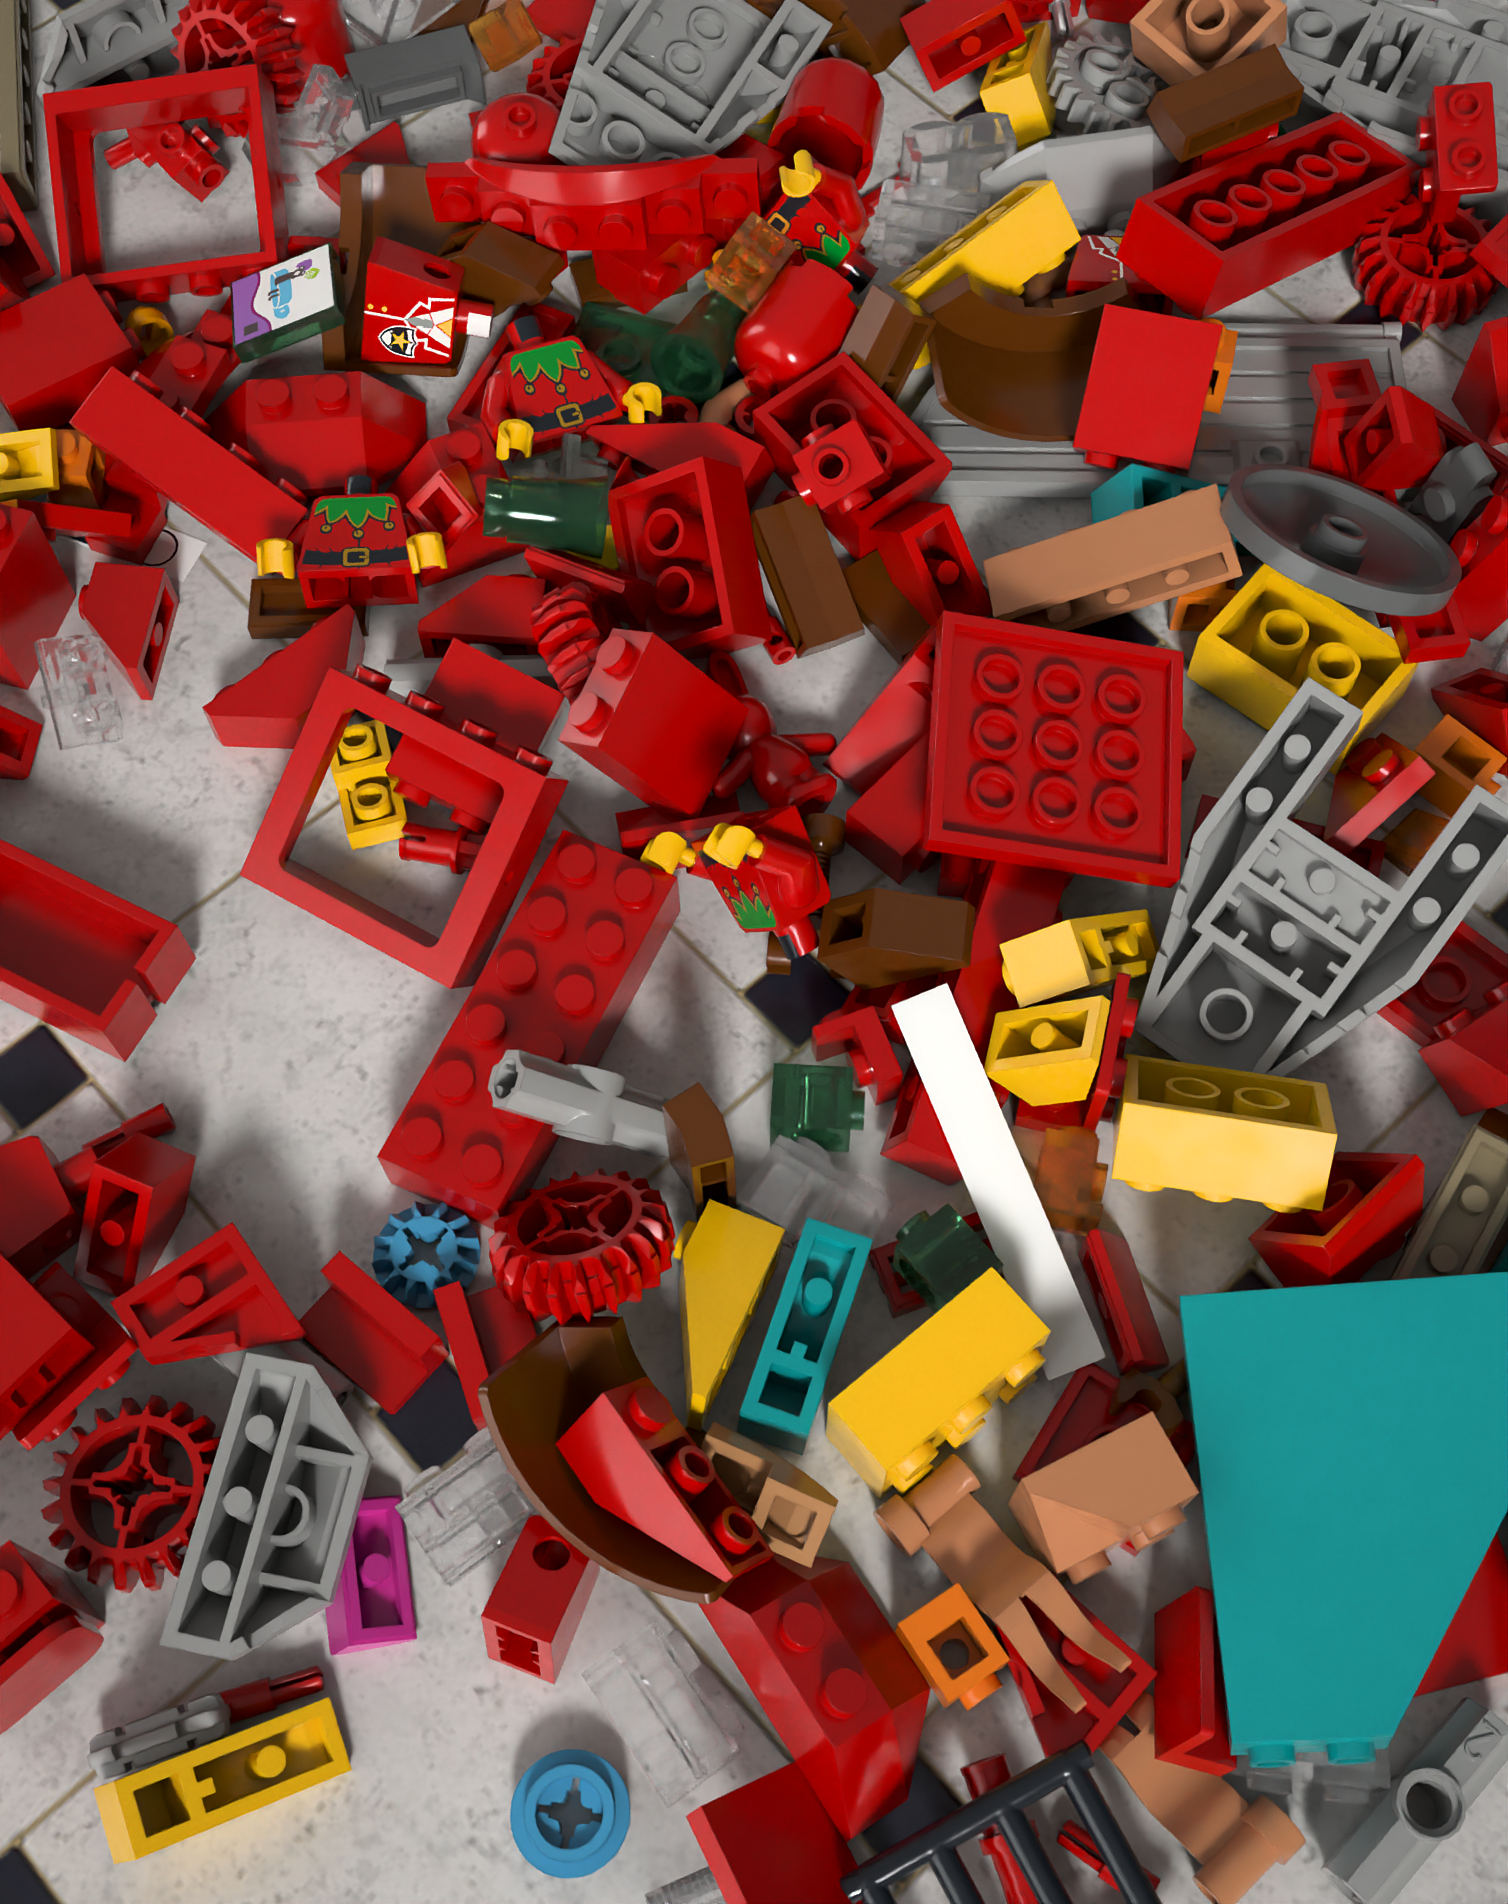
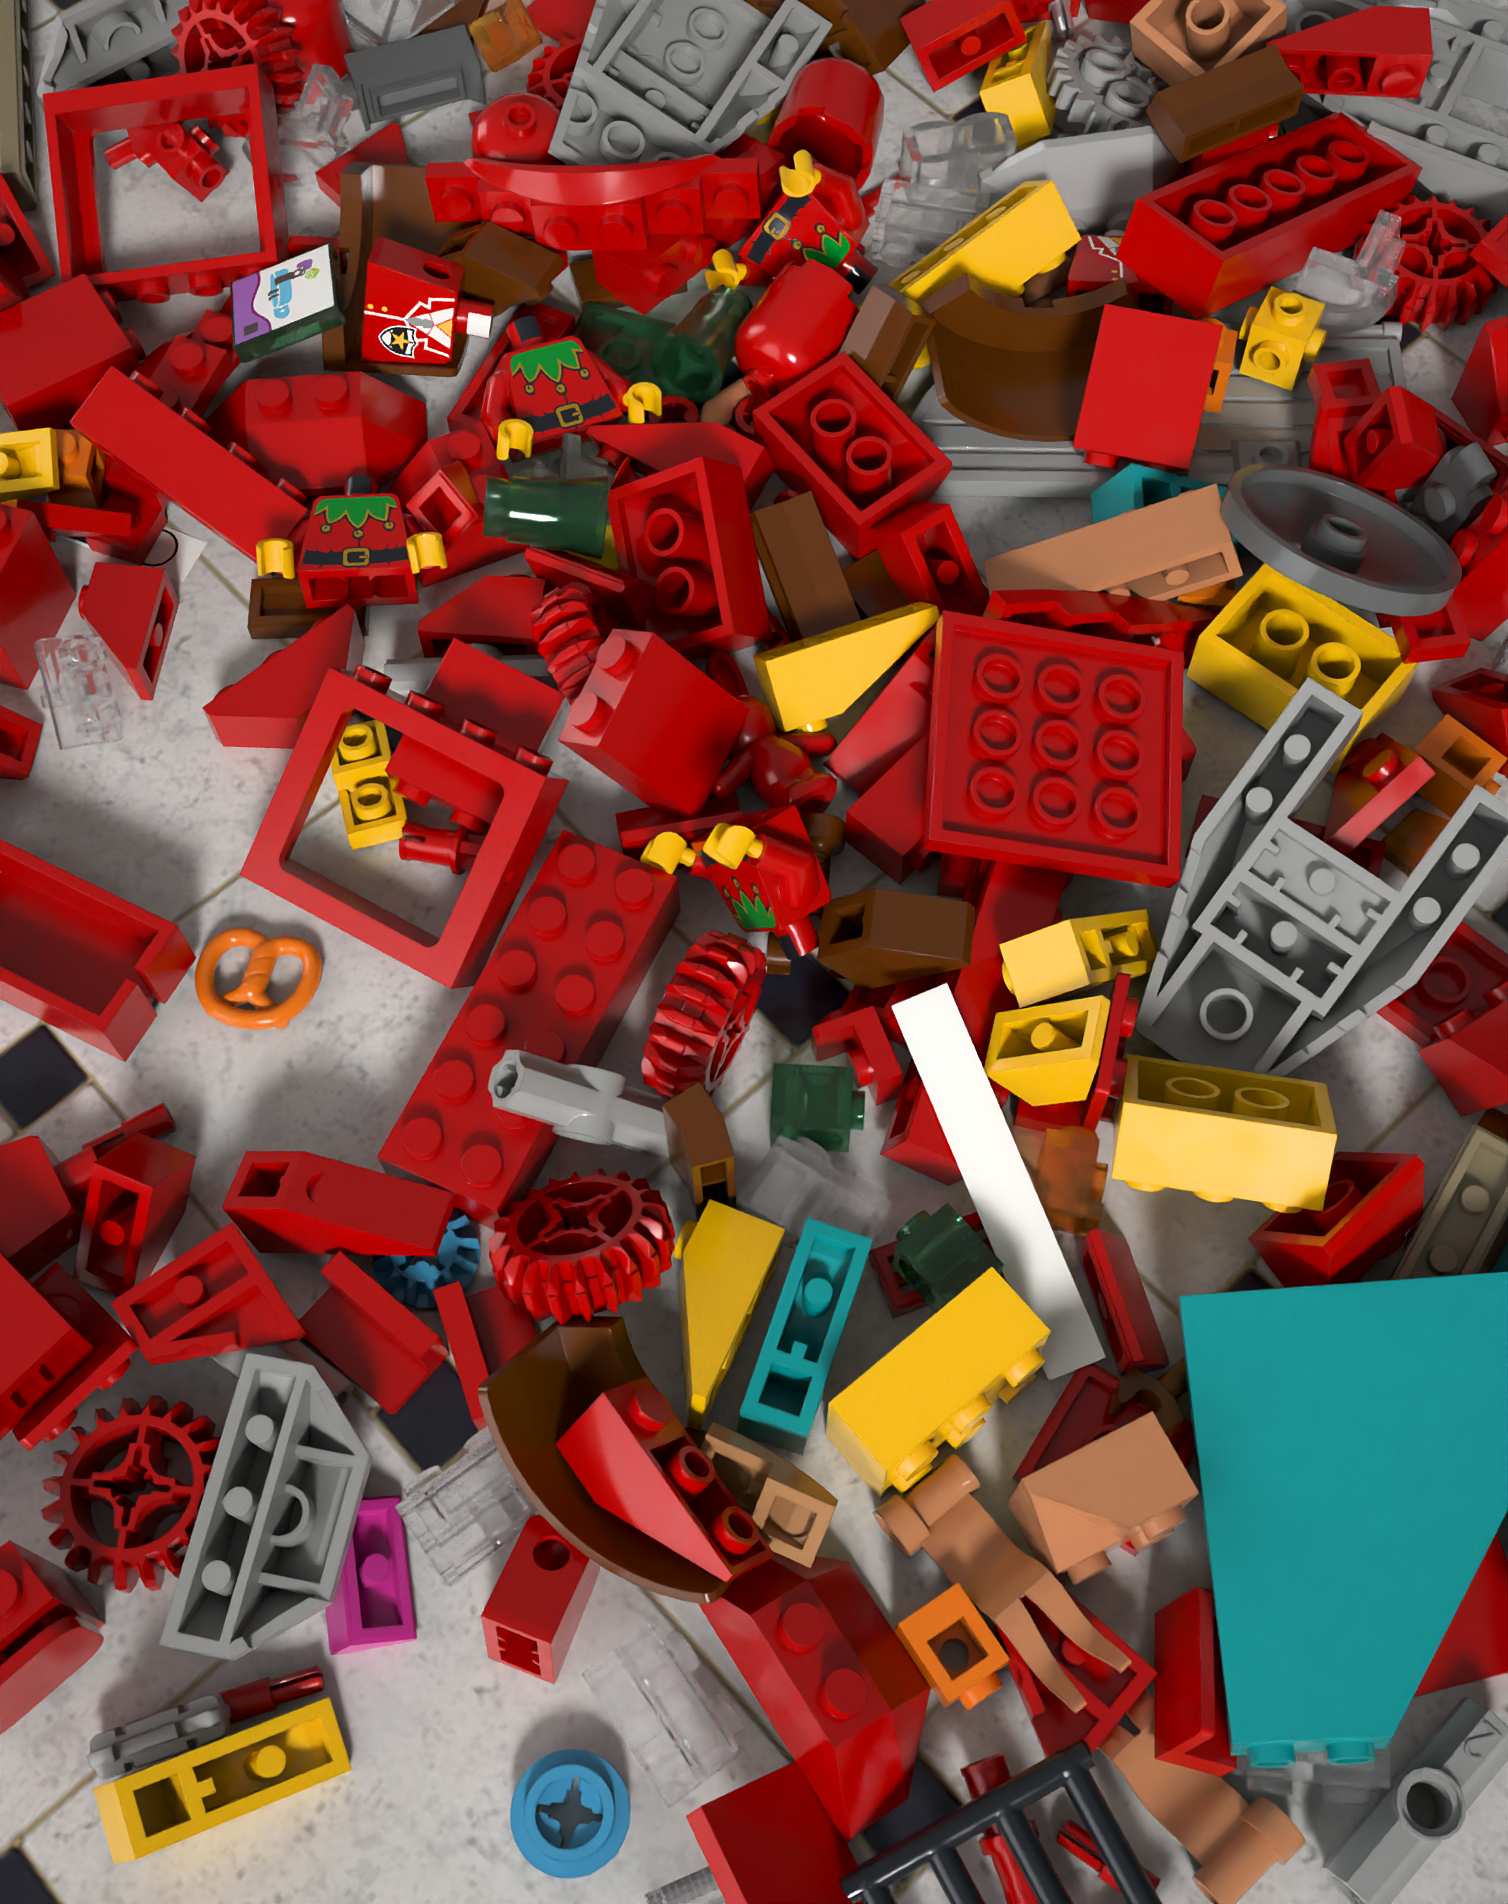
(156, 327): light orange hinge -> none
(256, 979): none -> orange piece
(326, 1205): none -> red slope
(704, 1014): none -> red gear
(750, 262): clear orange brick -> none
(834, 668): none -> yellow slope
(860, 472): red brick -> none
(1104, 616): none -> red slope
(1281, 337): none -> yellow brick
(1358, 290): none -> clear brick
(1363, 53): none -> red slope
(1458, 147): red bracket -> none

